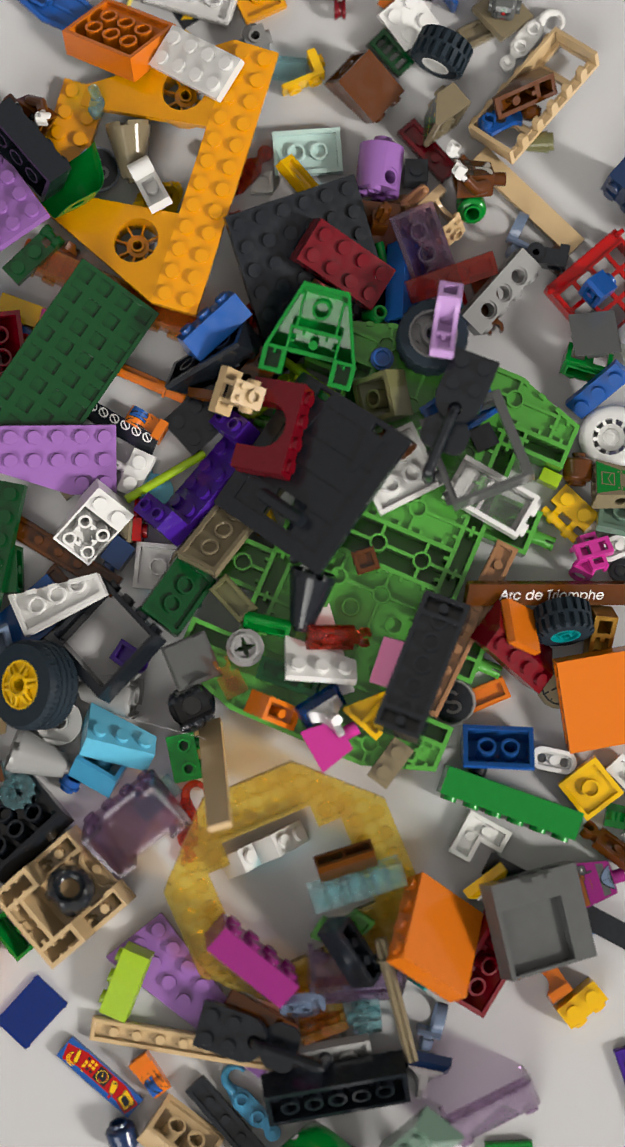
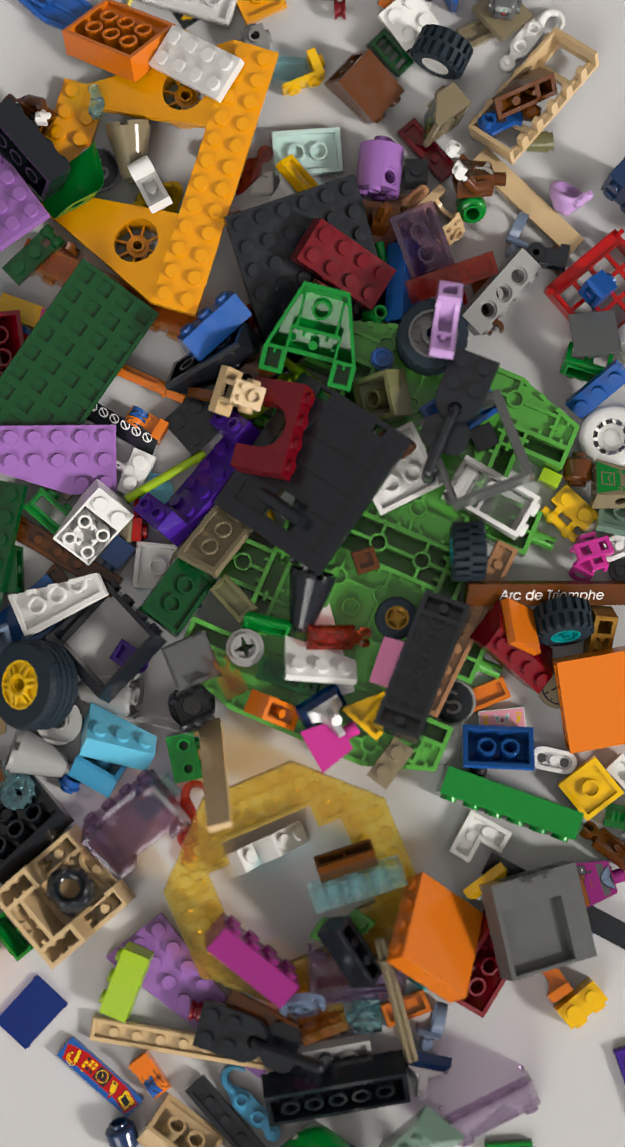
(39, 515): none -> green window
(195, 1010): none -> dark red bush
(395, 617): none -> black wheel
(415, 1005): none -> orange tile
(468, 551): none -> black wheel
(503, 717): none -> bright pink tile
(567, 197): none -> lavender hat

